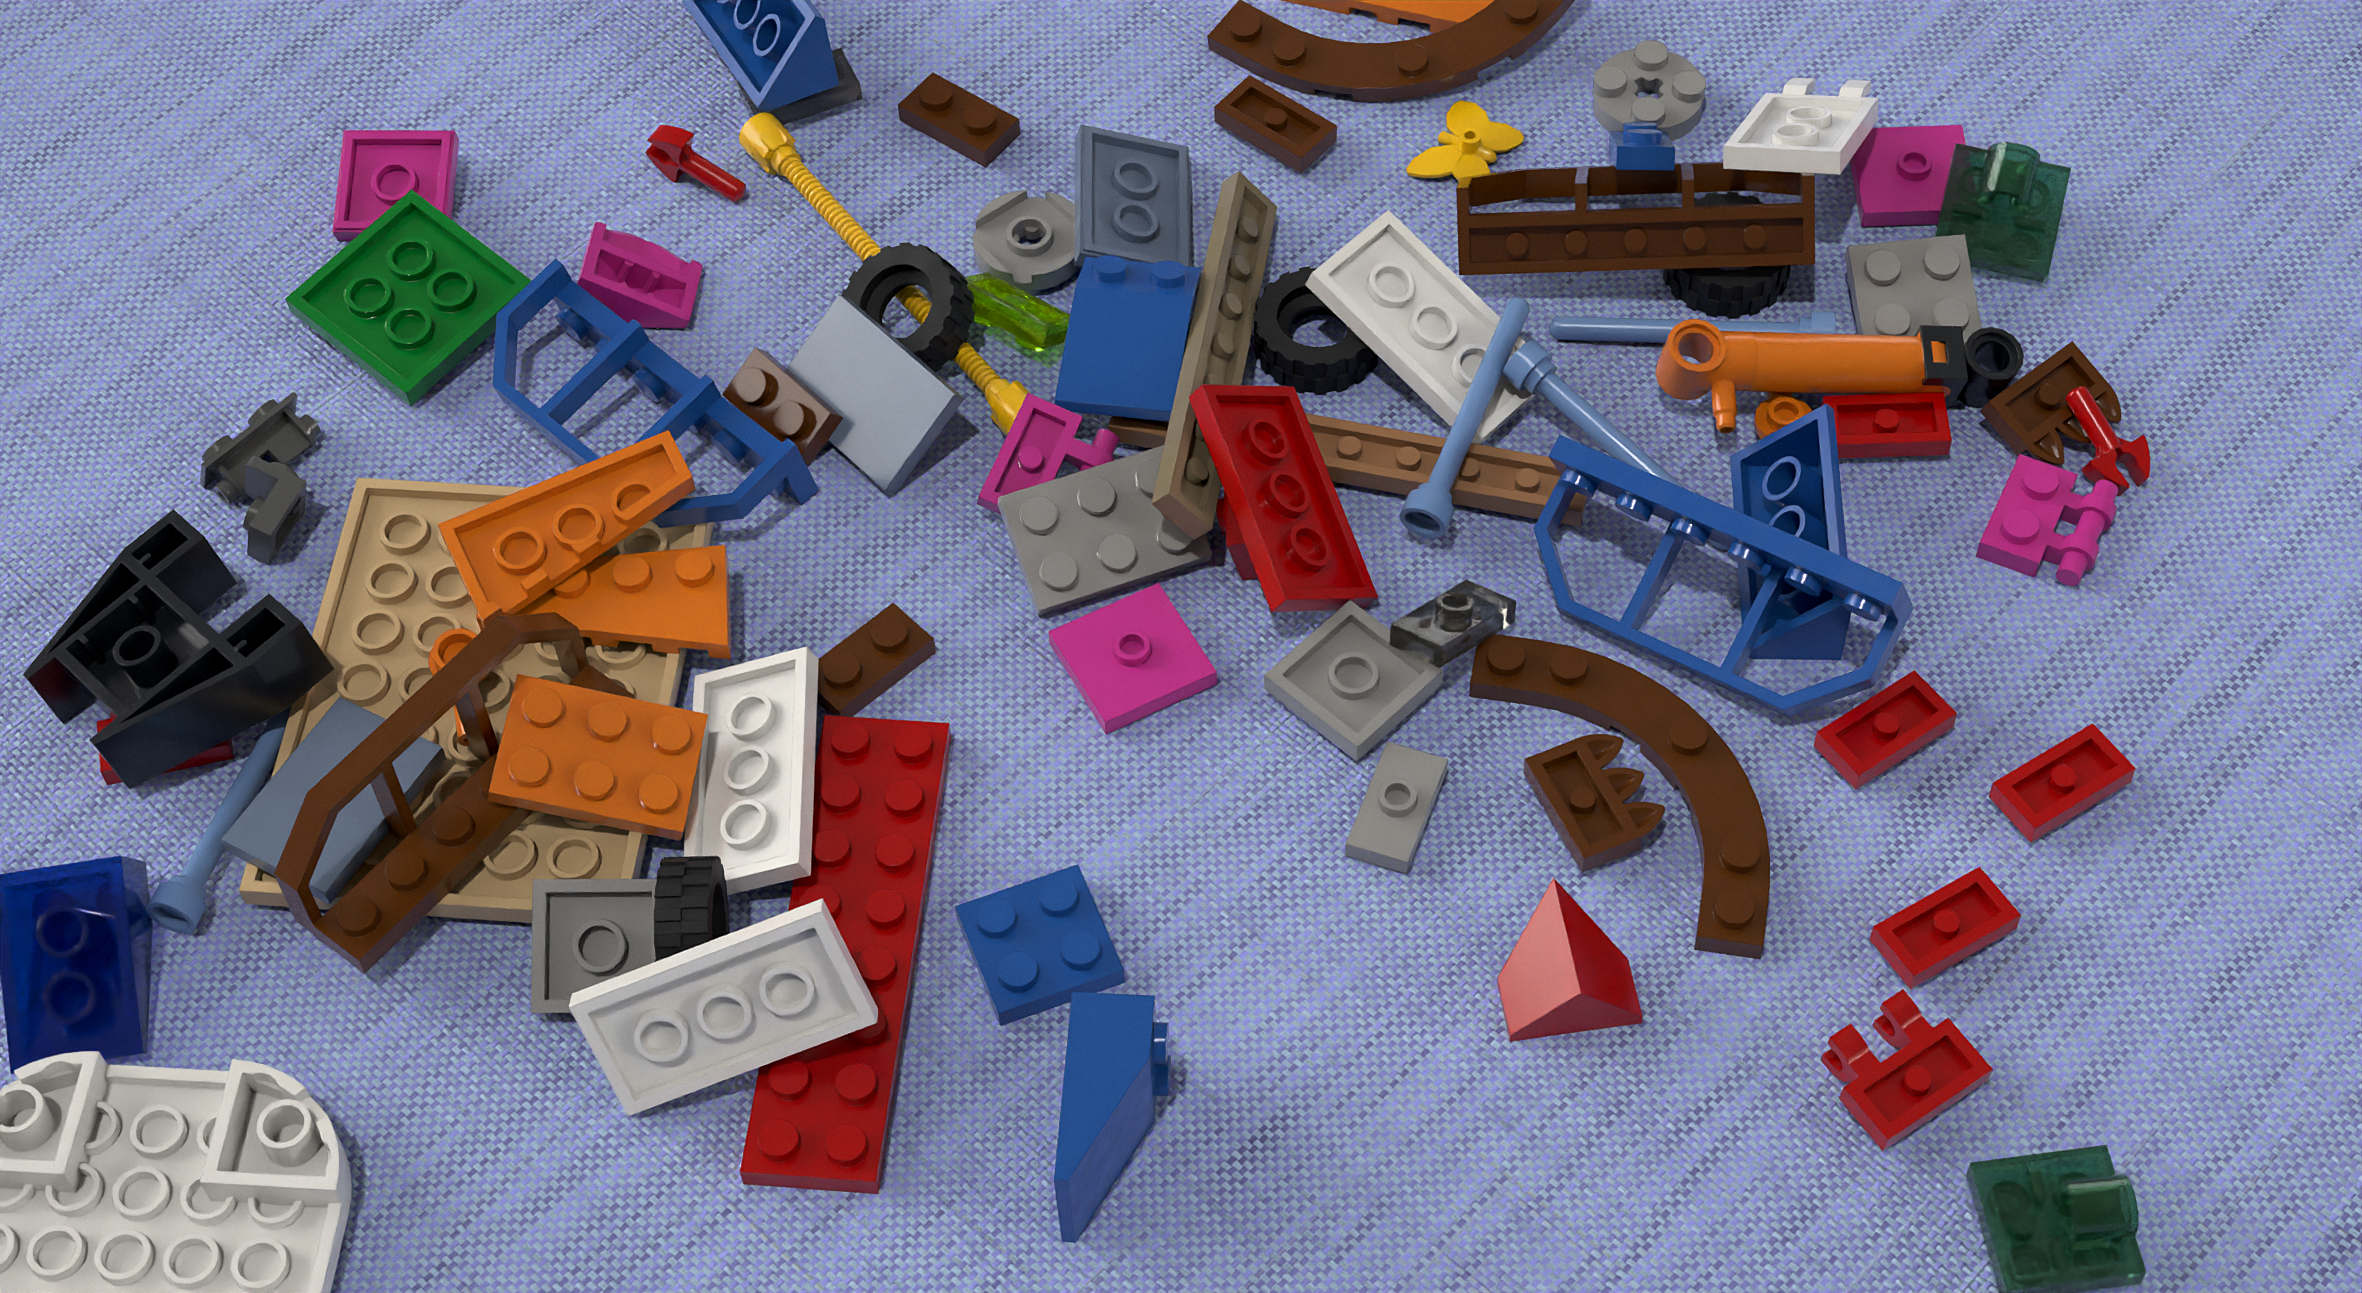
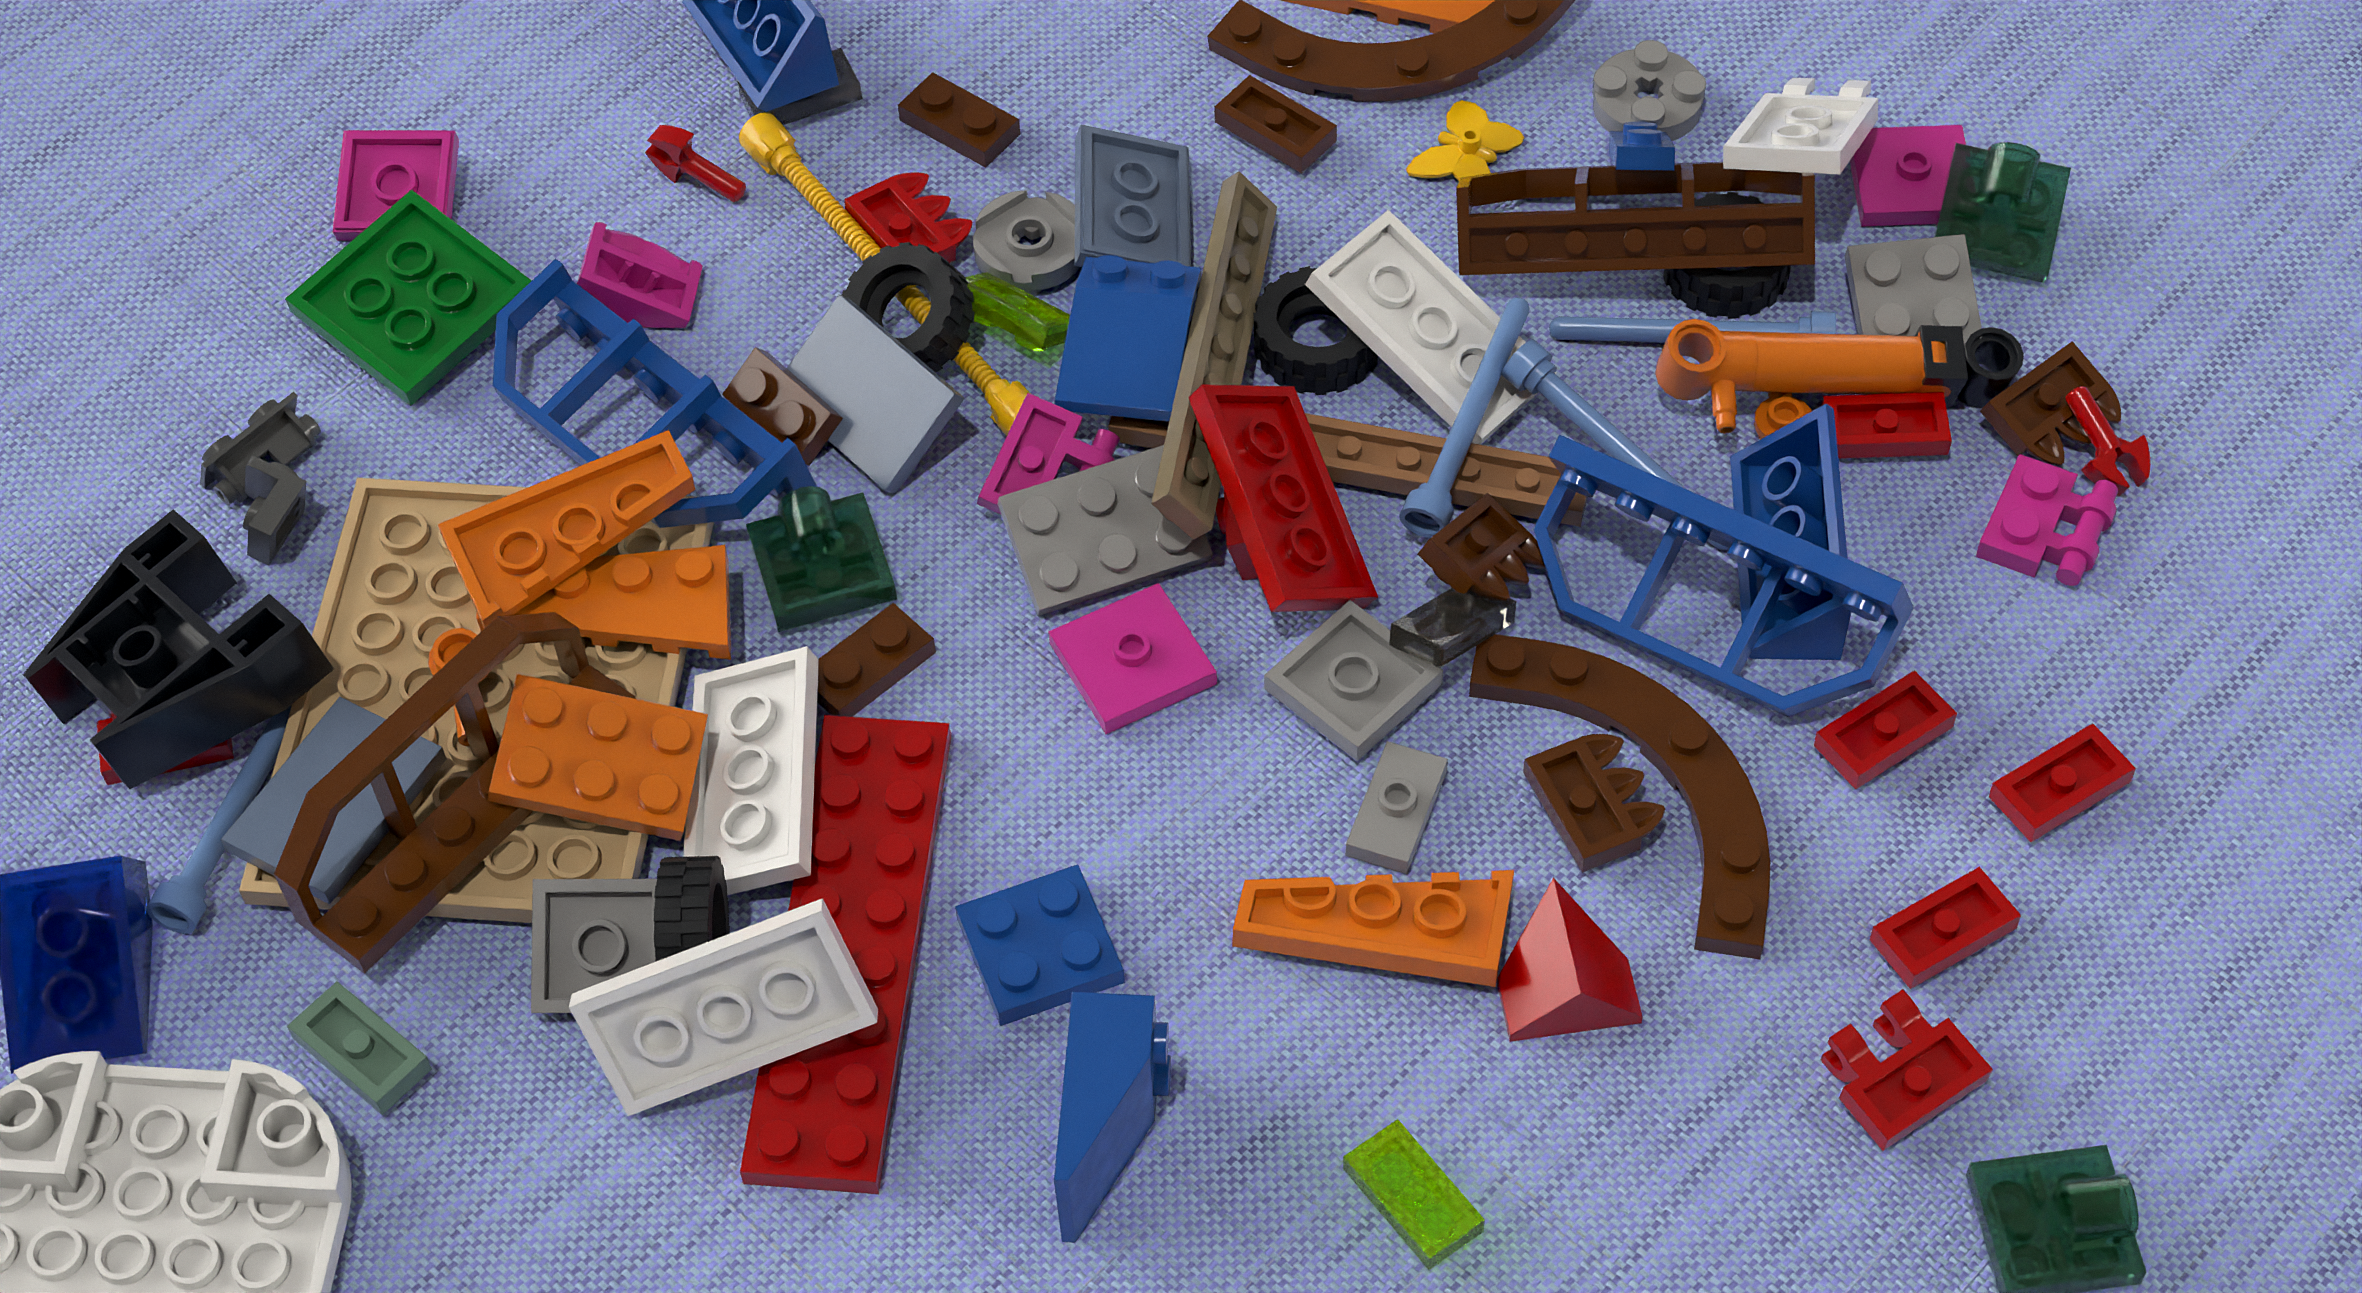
(359, 1047): none -> sand green plate
(820, 558): none -> clear green plate
(896, 215): none -> red plate
(1413, 1194): none -> clear neon green plate
(1414, 928): none -> orange wing
(1483, 551): none -> reddish brown plate

